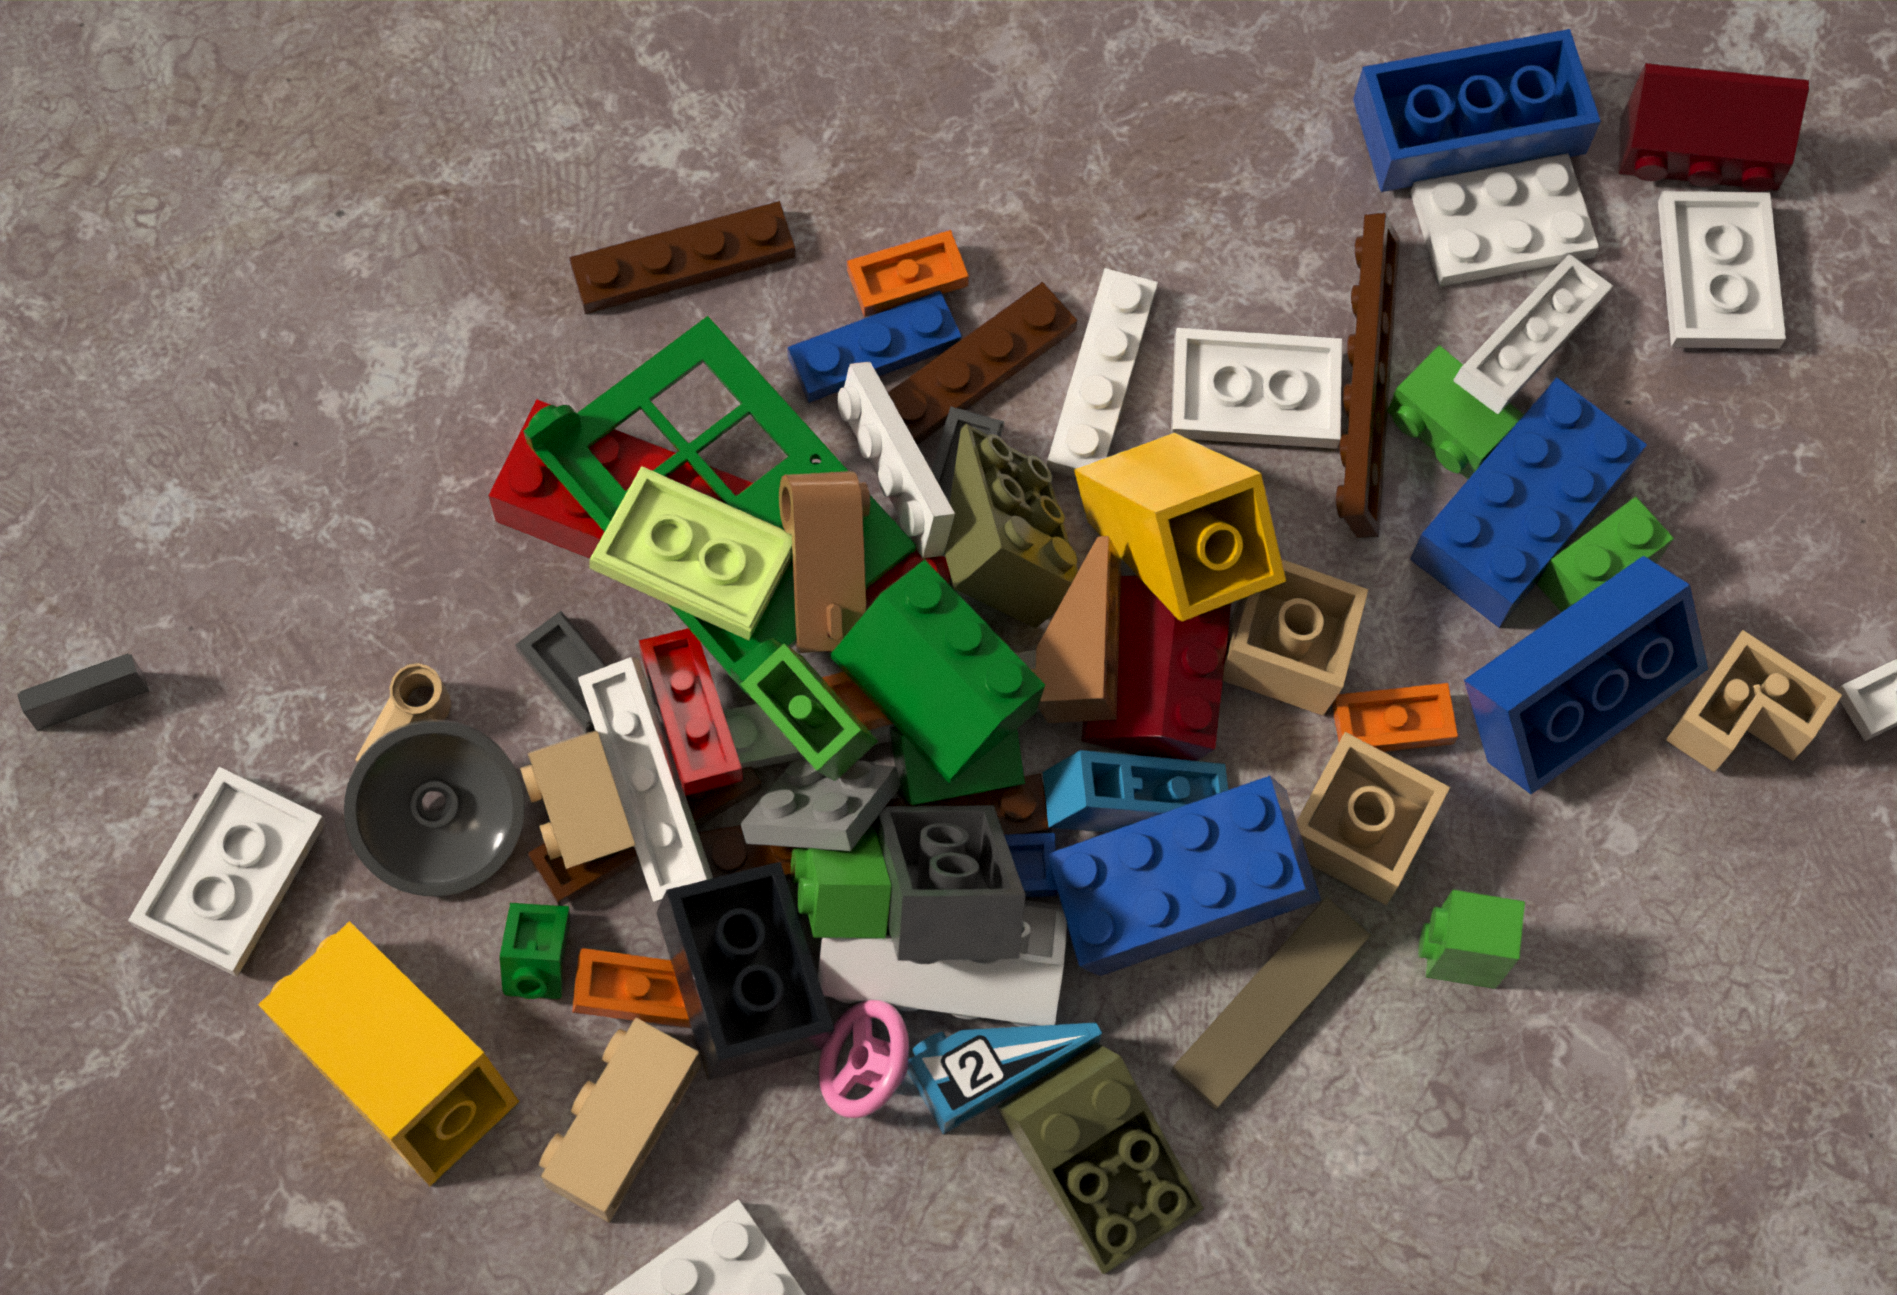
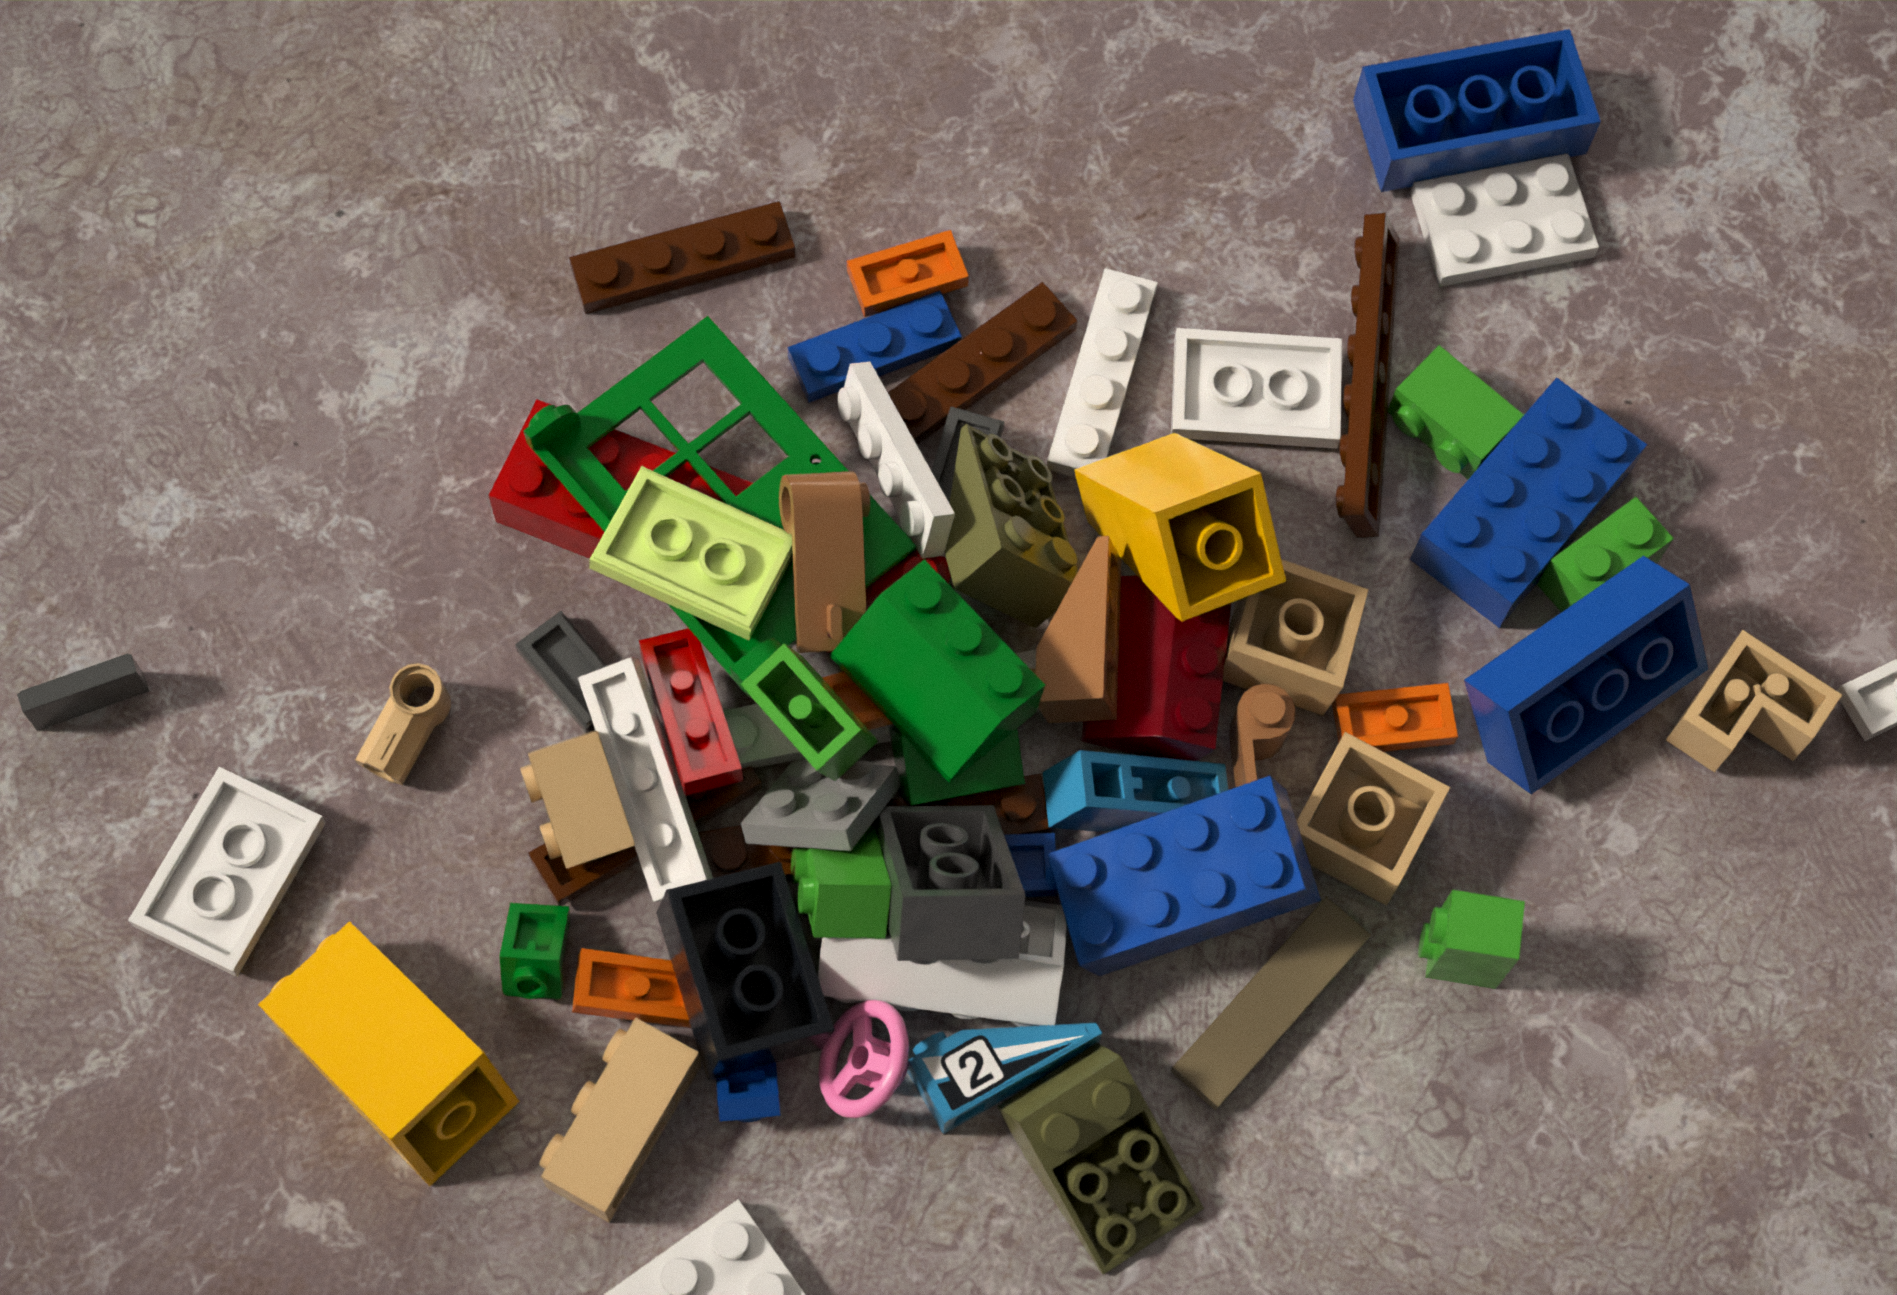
(441, 847): dark grey dish -> none
(749, 1094): none -> blue plate
(1259, 728): none -> medium nougat door
(1532, 334): white plate -> none
(1711, 127): dark red slope -> none
(1721, 270): white plate -> none

